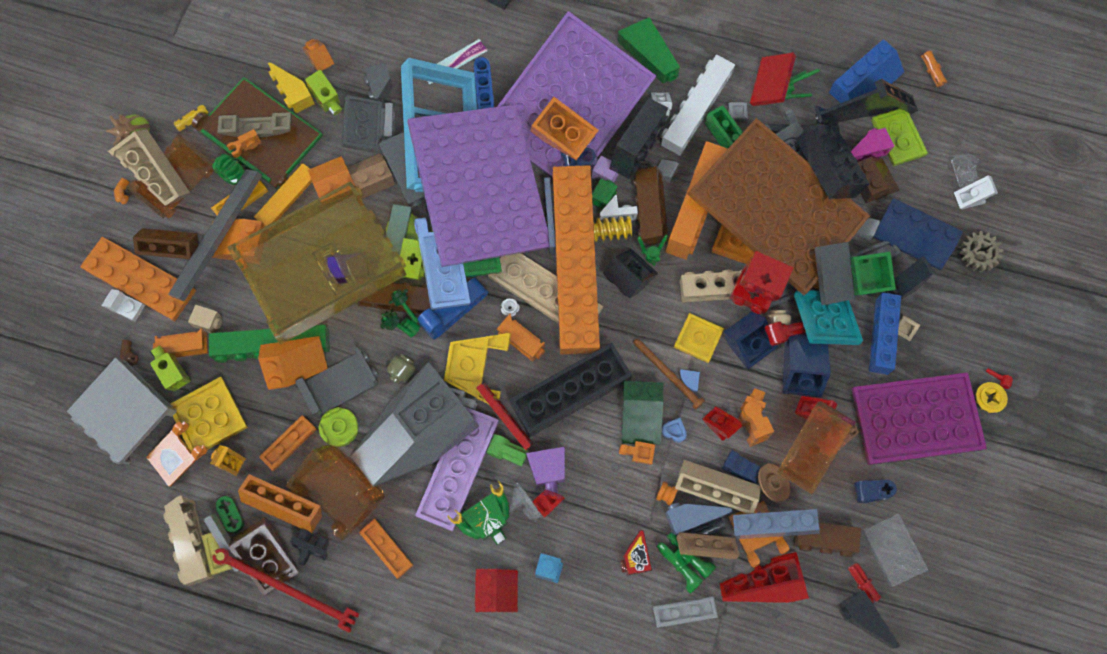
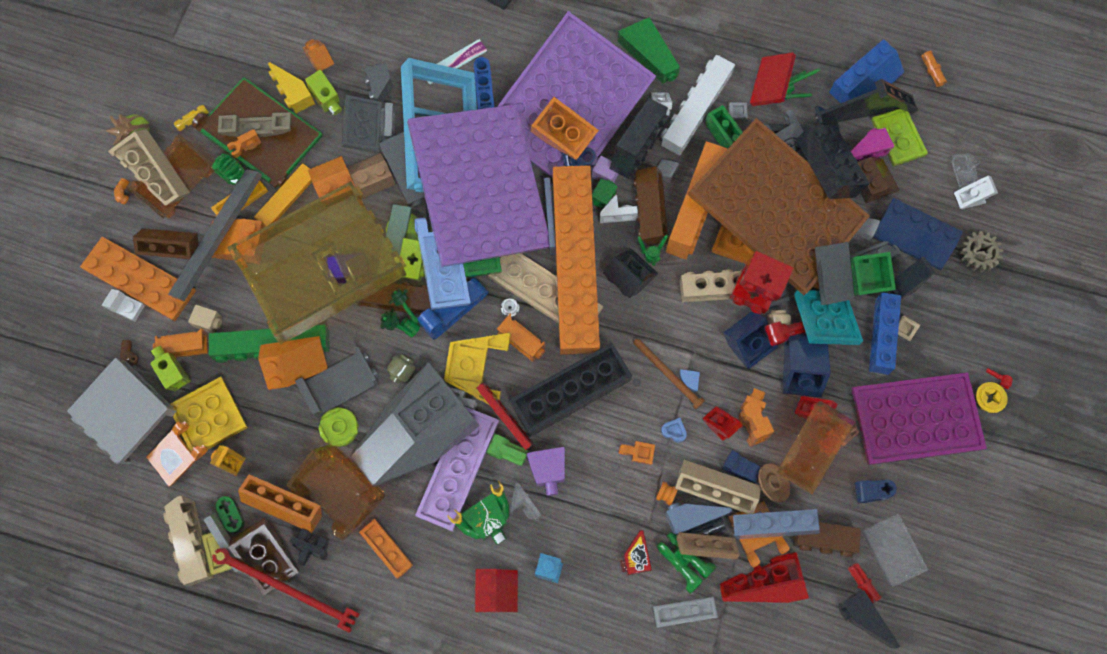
(287, 443): orange tile -> none
(547, 502): red slope -> none
(612, 228): yellow piece -> none
(642, 412): dark green slope -> none
(698, 338): yellow tile -> none

